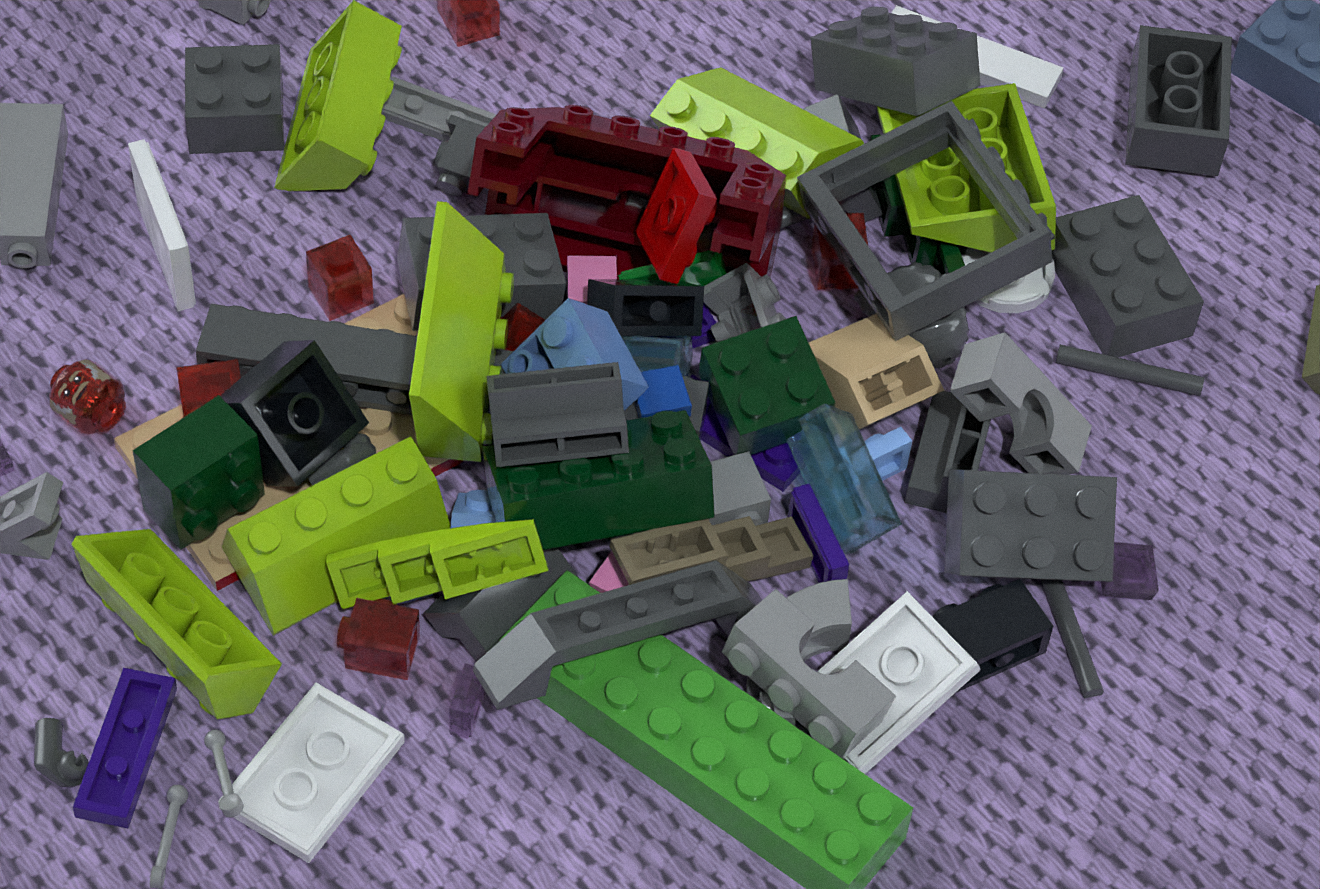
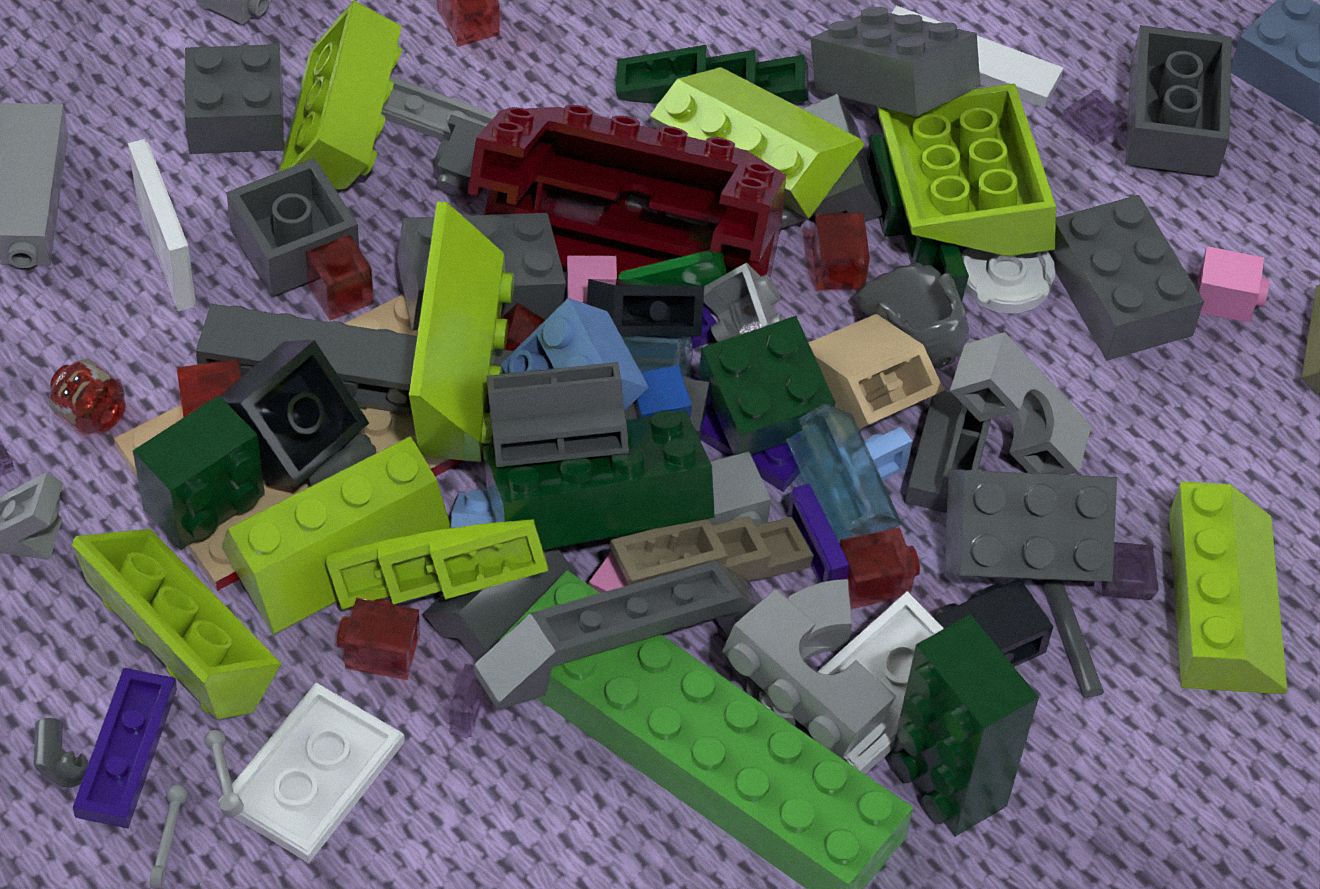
(285, 218): none -> dark grey brick
(652, 75): none -> dark green slope
(676, 216): red plate -> none
(879, 567): none -> clear red brick
(892, 153): dark grey window -> none
(962, 725): none -> dark green brick
(1094, 117): none -> clear purple tile
(1130, 370): dark grey bar -> none
(1225, 591): none -> lime slope
(1231, 284): none -> bright pink brick

